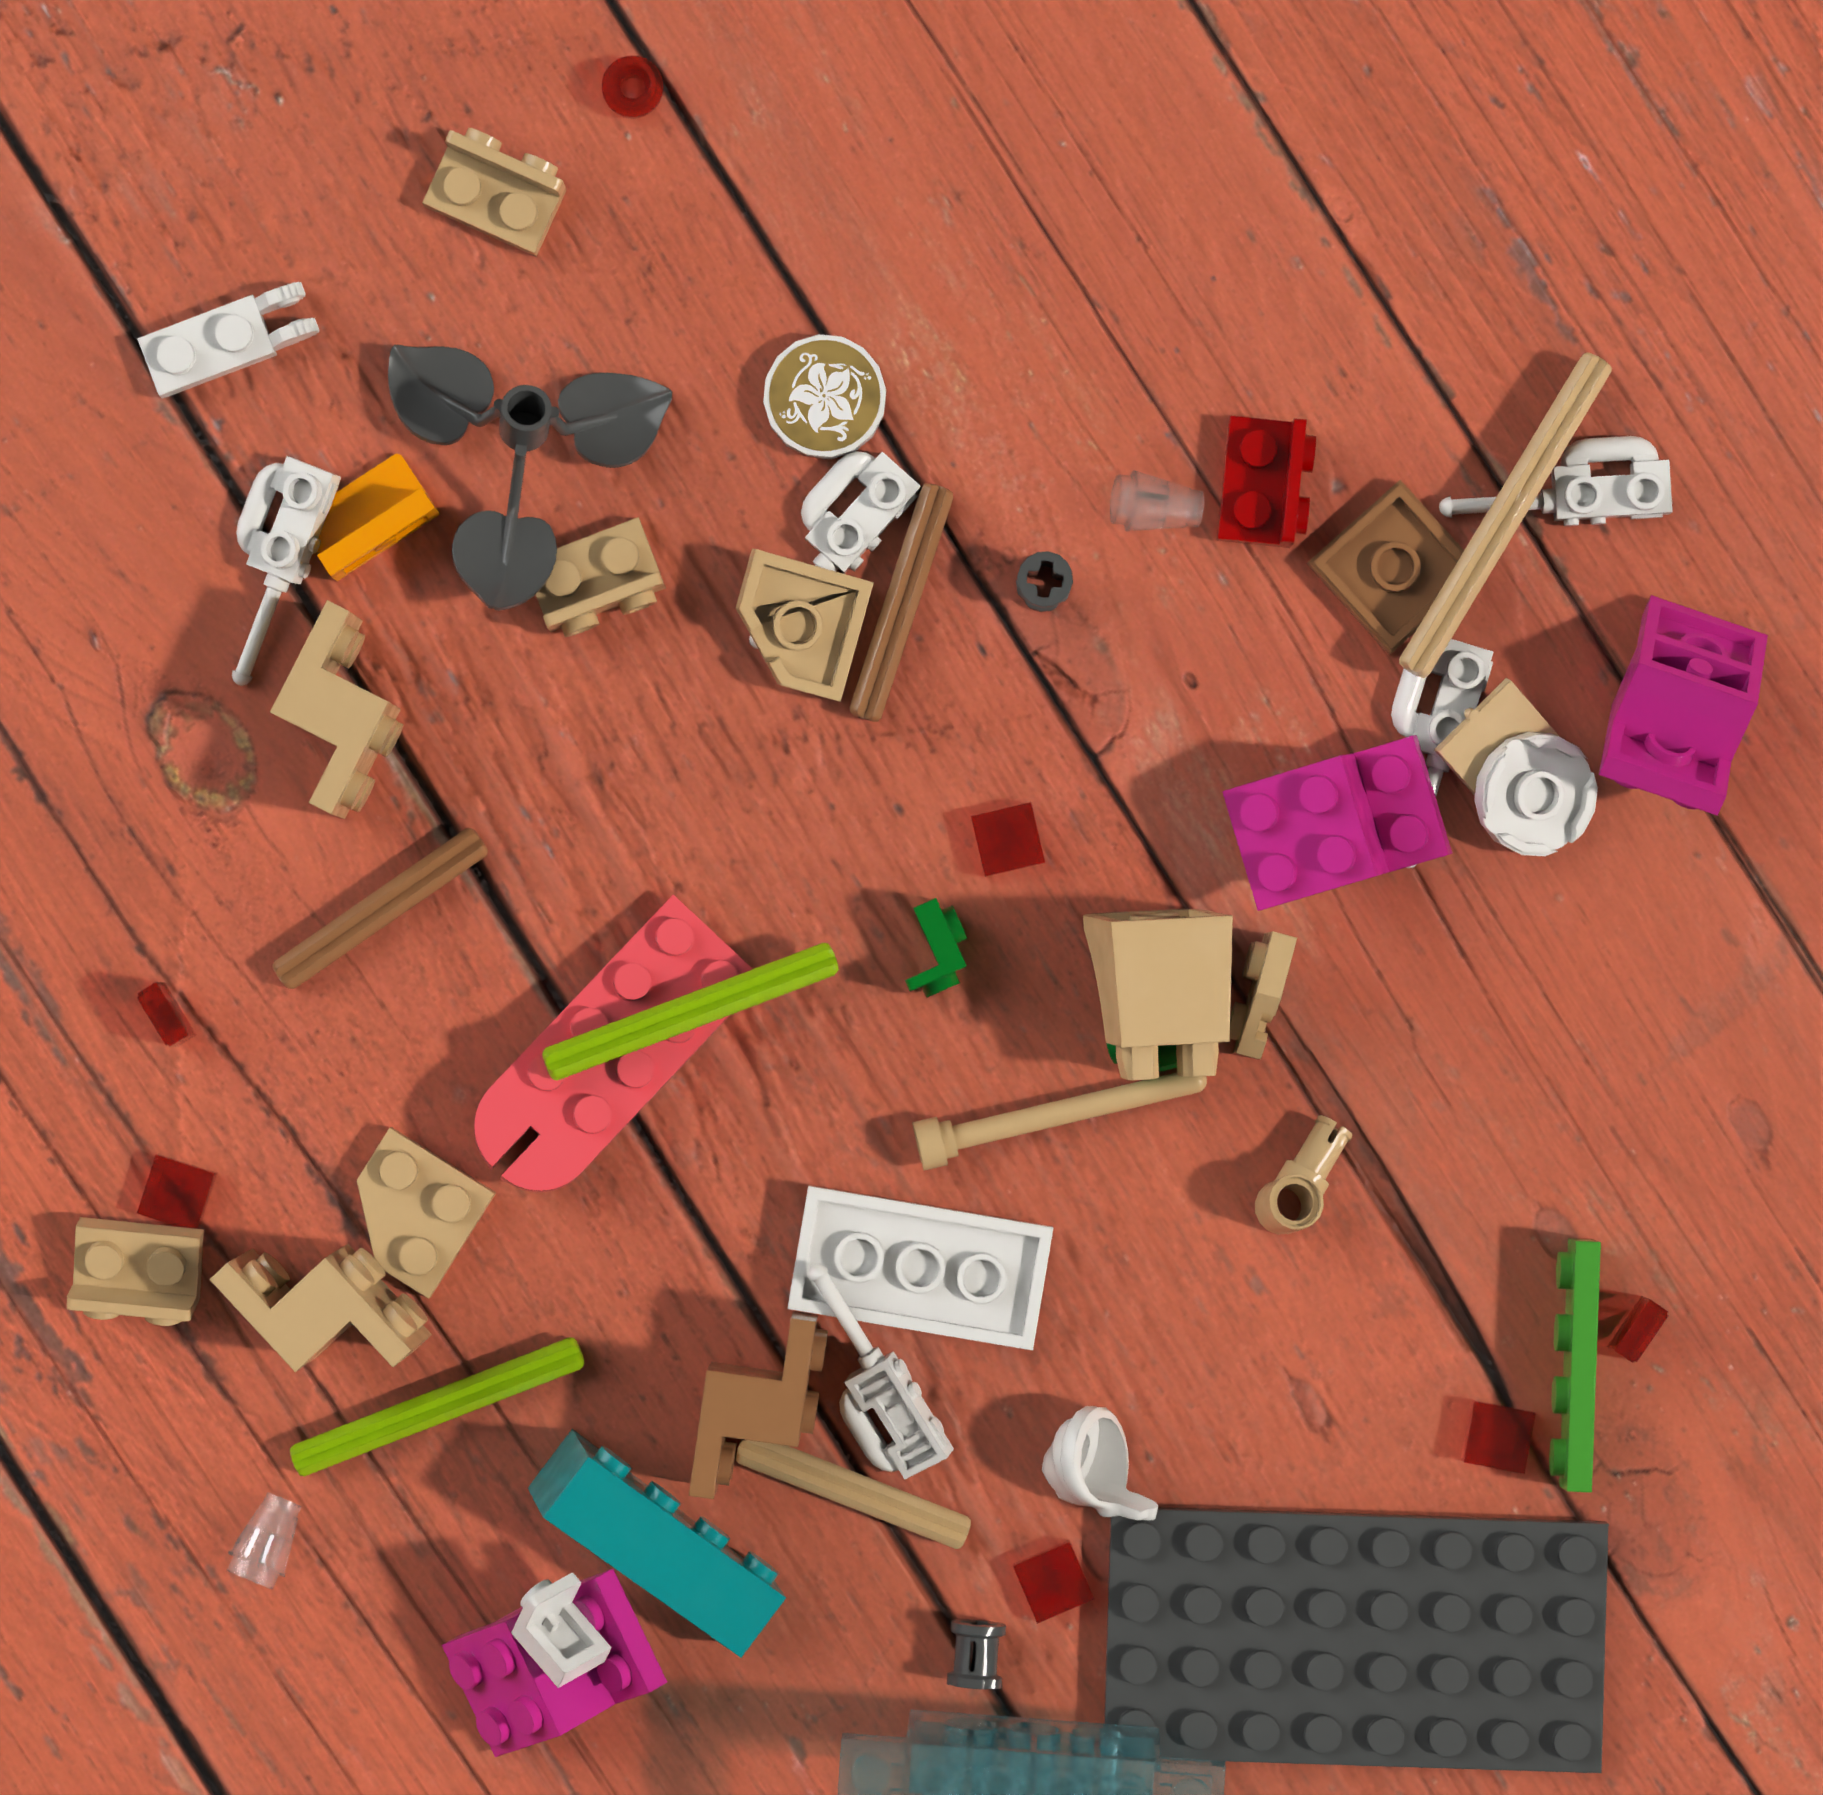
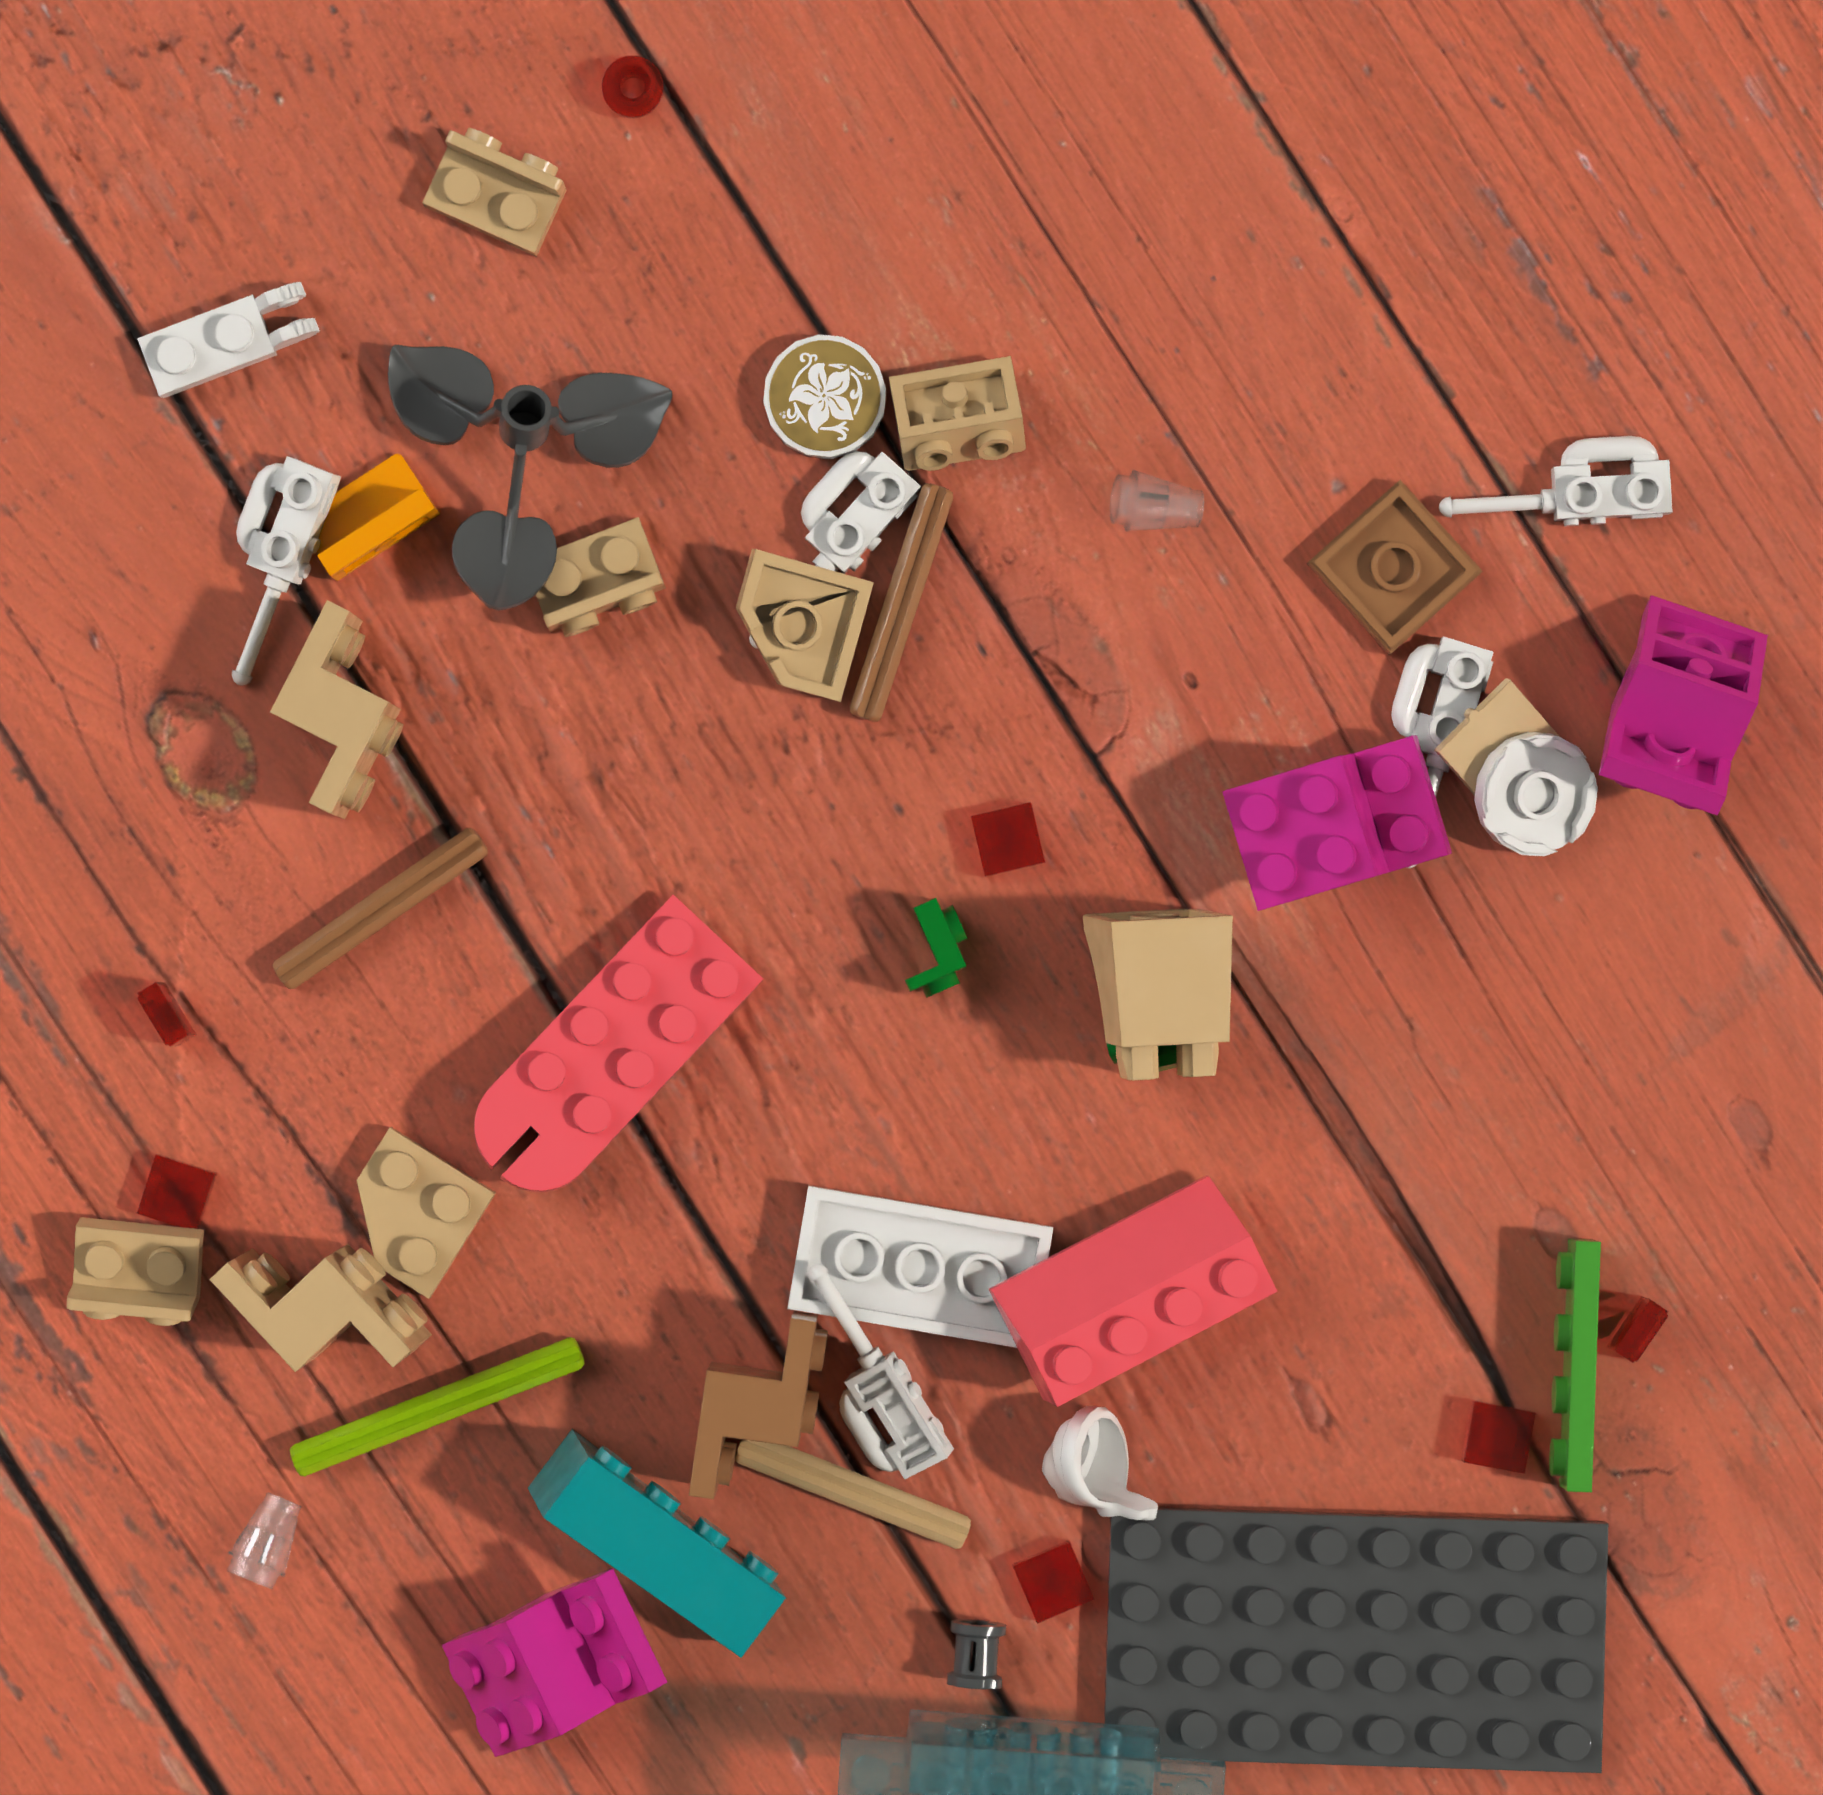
(558, 1632): white bracket -> none
(690, 1011): lime axle -> none
(941, 1140): tan piece -> none
(958, 414): none -> tan bracket
(1060, 571): dark grey bush -> none
(1132, 1291): none -> coral slope
(1263, 481): red bracket -> none
(1268, 968): tan plate -> none
(1304, 1177): tan pin -> none
(1505, 515): tan axle -> none

